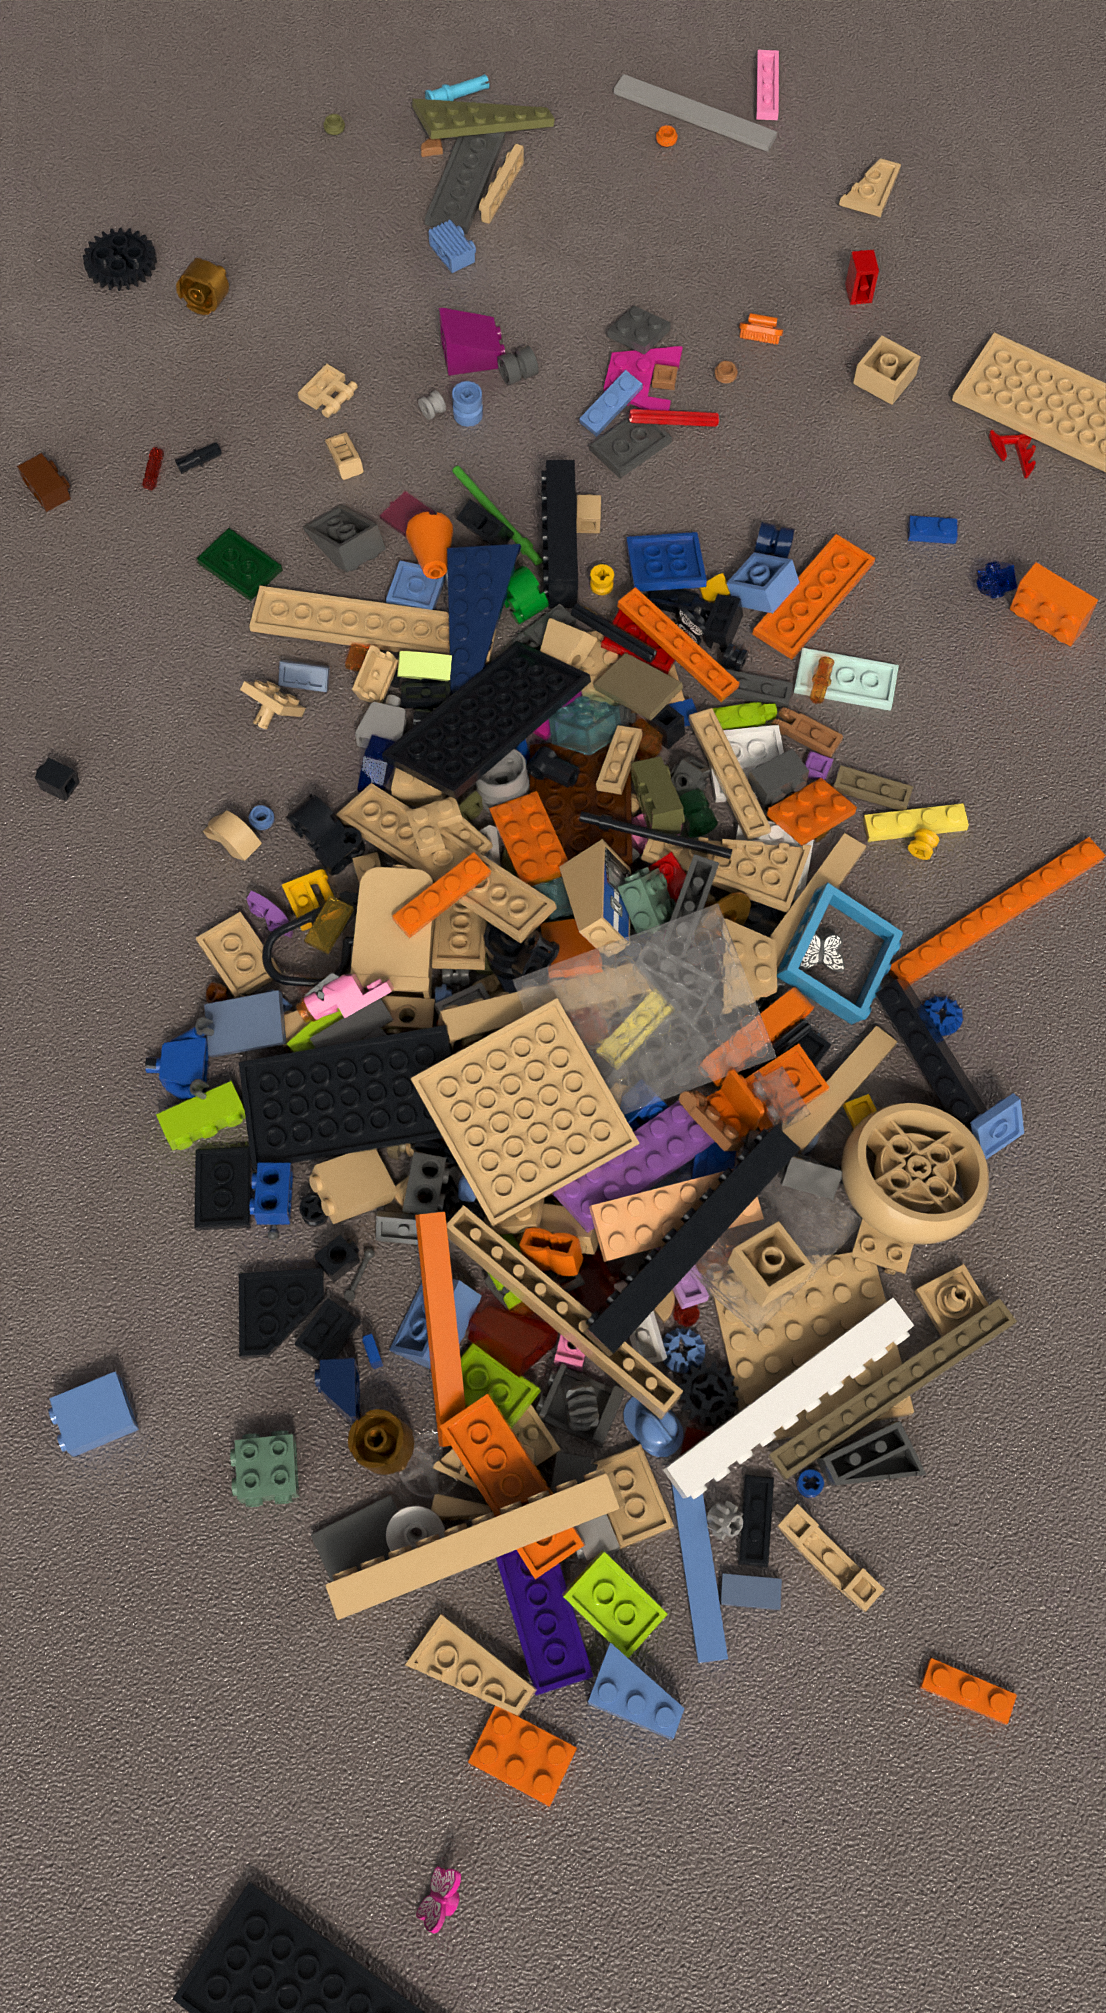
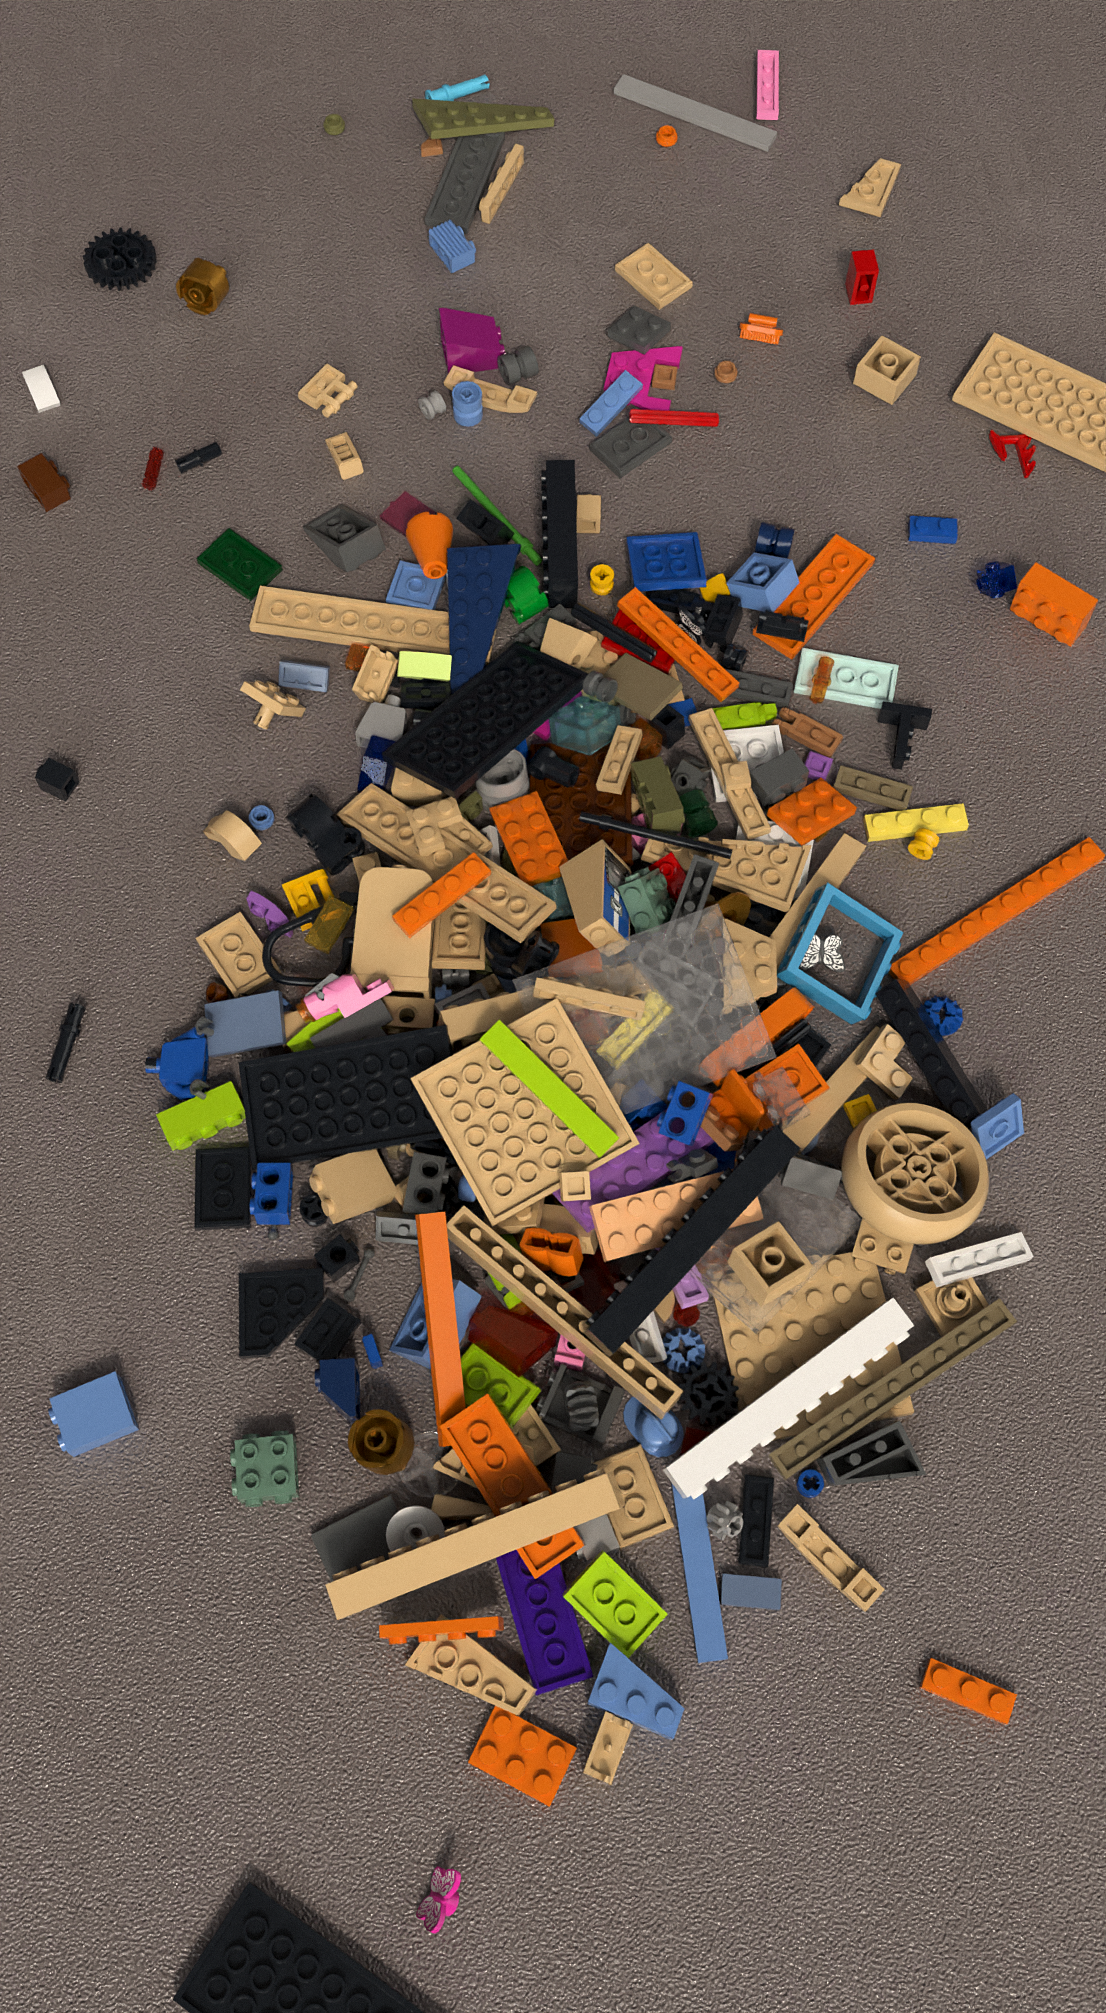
(41, 388): none -> white slope
(68, 1032): none -> black pin
(455, 1629): none -> orange plate
(494, 396): none -> tan slope
(549, 1088): none -> lime tile
(575, 1186): none -> tan plate
(600, 1000): none -> tan plate
(601, 687): none -> dark grey wheel
(607, 1748): none -> tan hinge
(653, 276): none -> tan tile
(692, 1116): none -> blue brick
(693, 1164): none -> dark grey plate
(736, 775): none -> tan plate
(782, 626): none -> black hinge
(879, 1062): none -> tan plate
(906, 719): none -> black bracket
(978, 1259): none -> white plate

